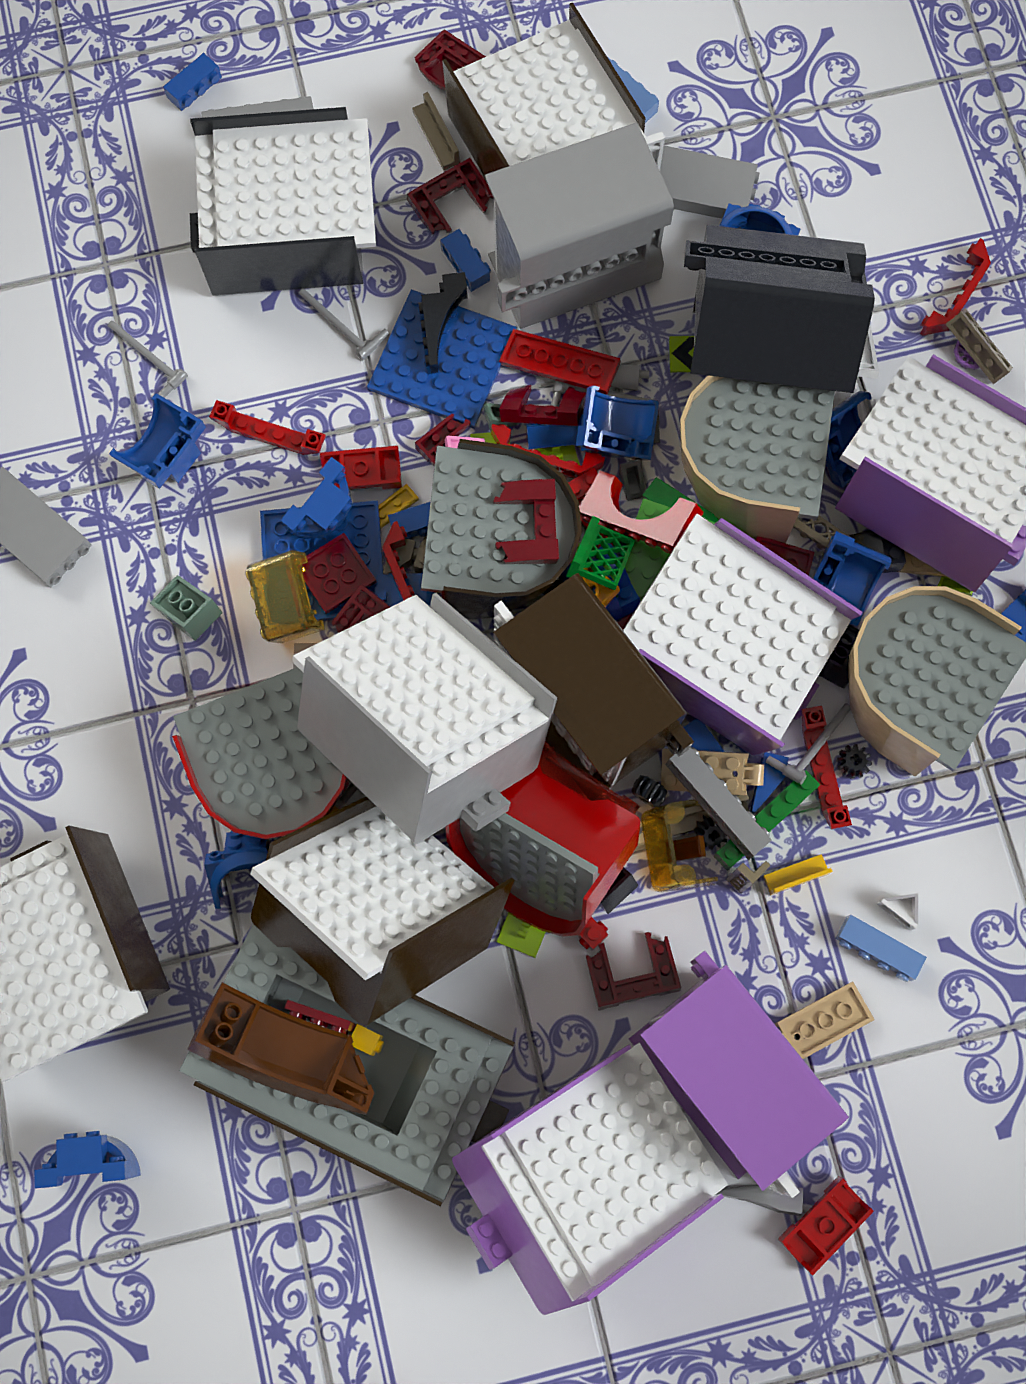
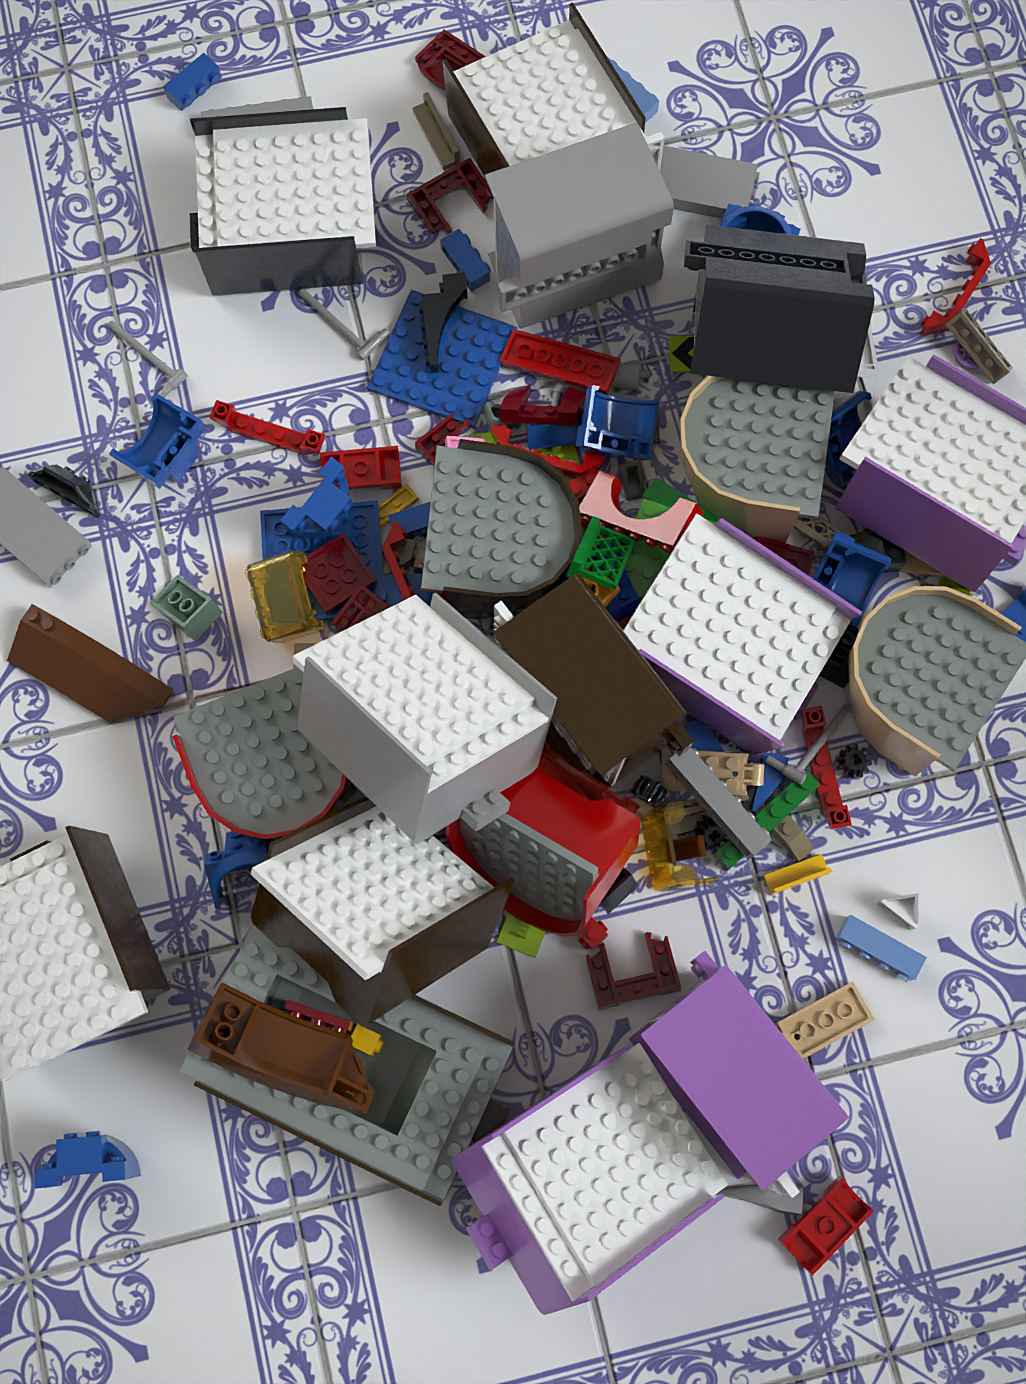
(67, 486): none -> black wedge
(83, 668): none -> reddish brown slope
(544, 546): dark red wedge -> none
(743, 877): dark tan fence -> none
(792, 838): none -> dark tan slope

